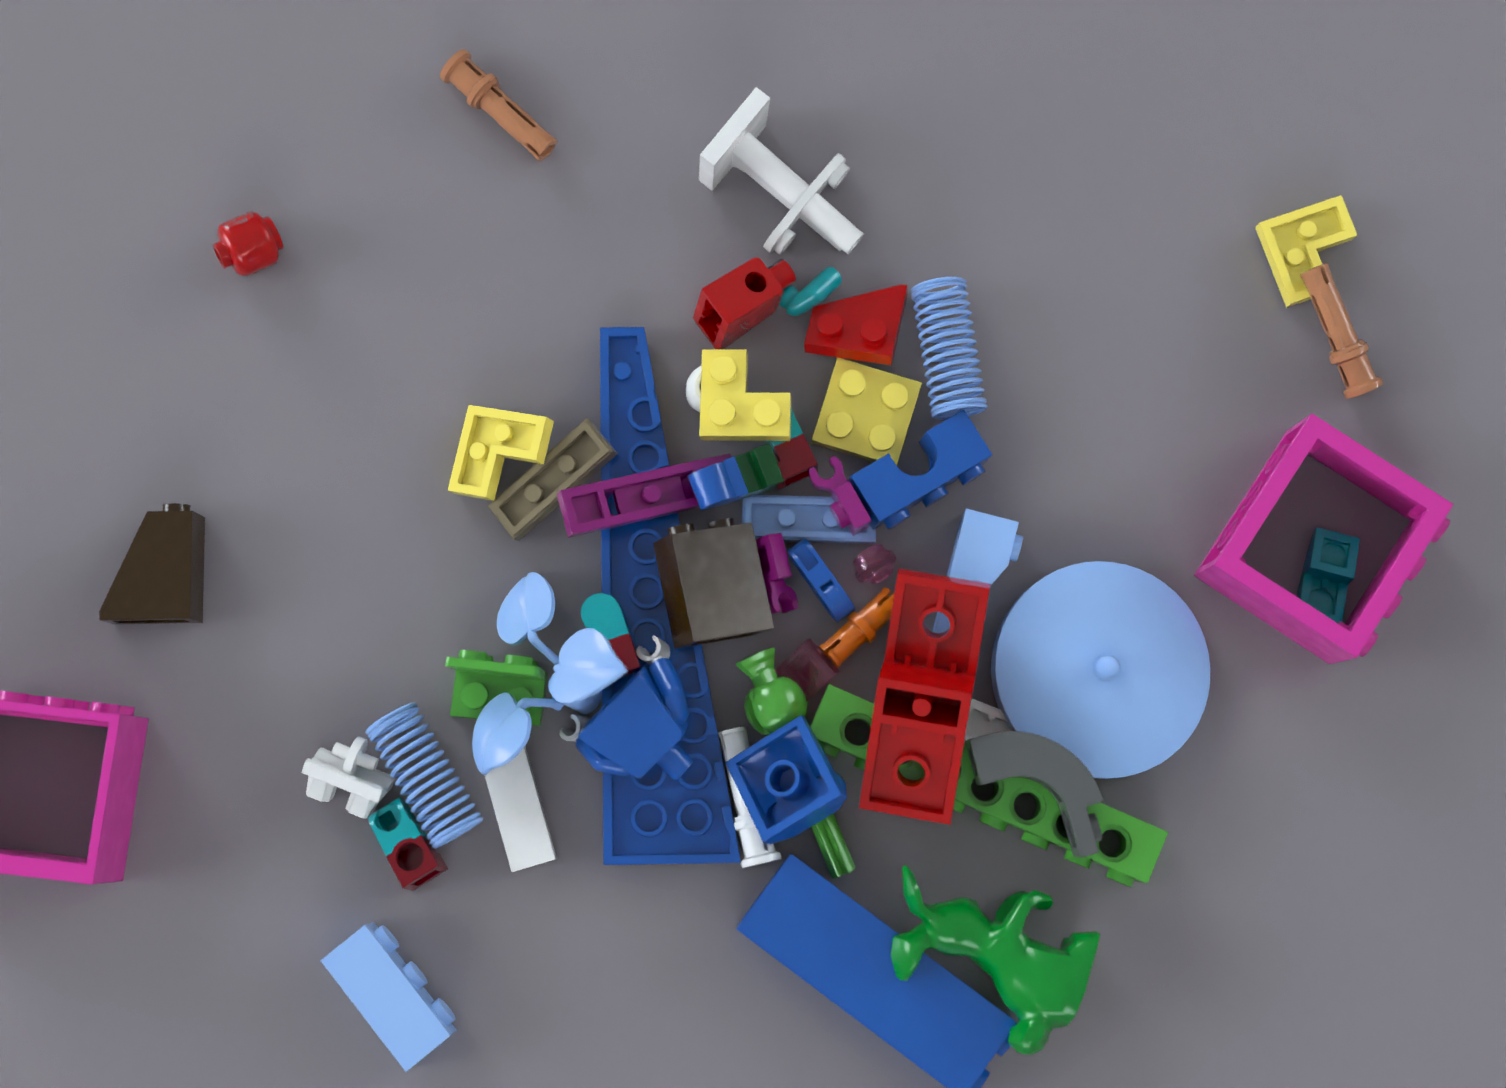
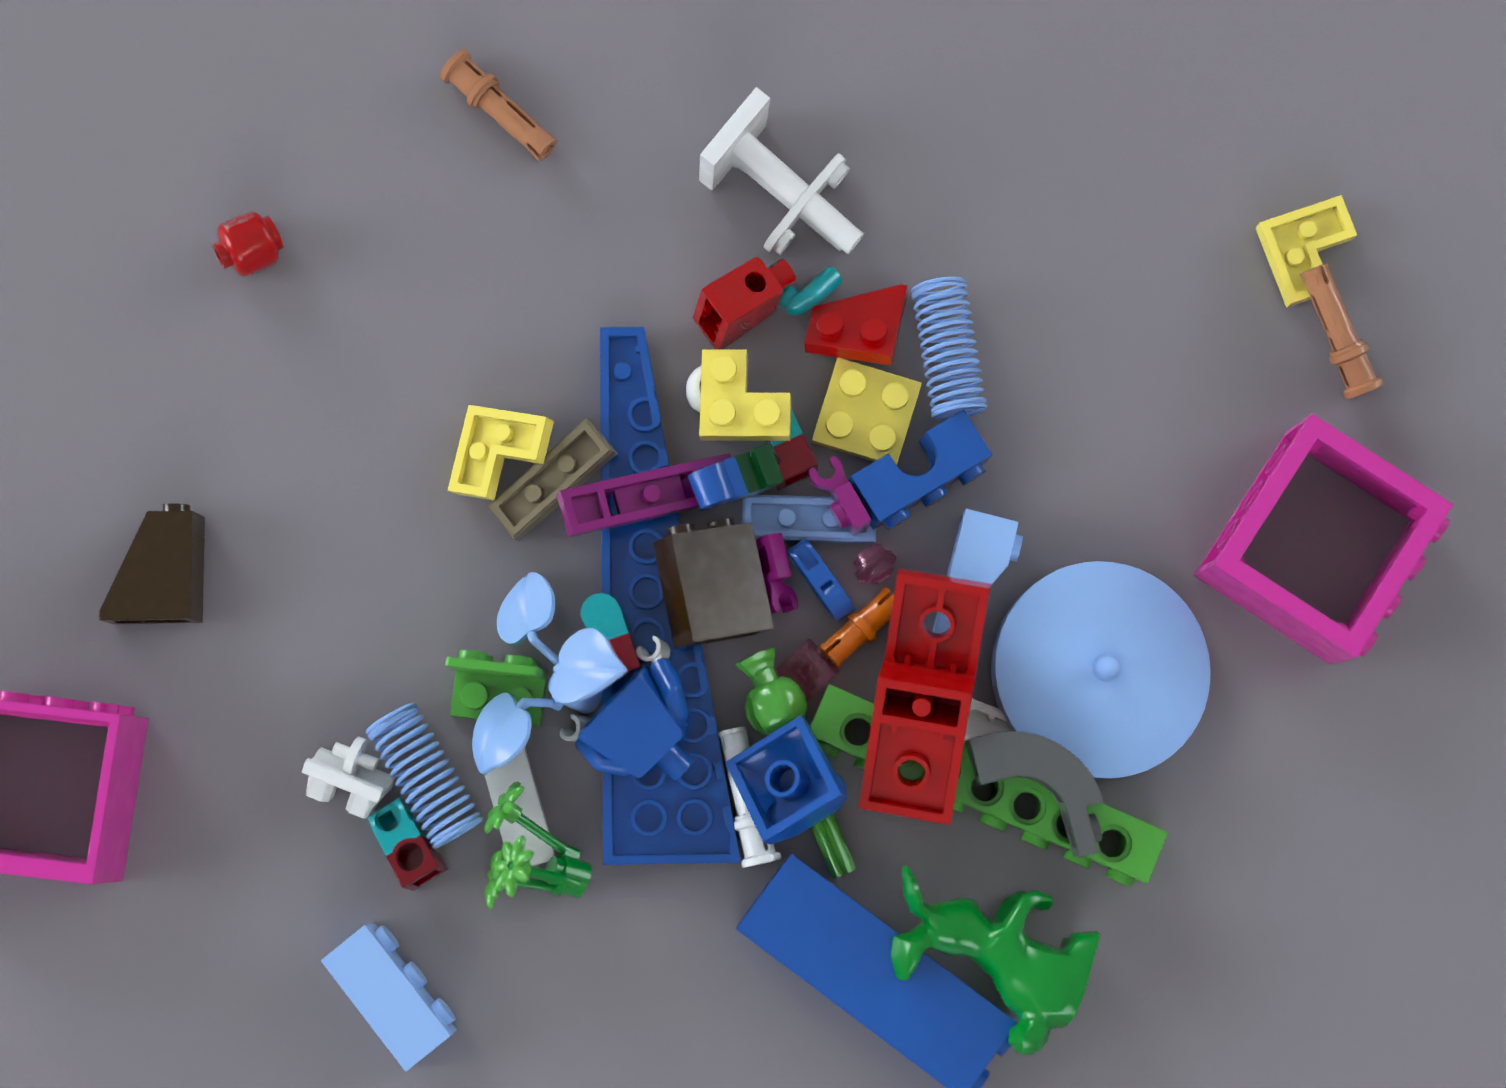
(562, 873): none -> plant
(1328, 571): teal slope -> none

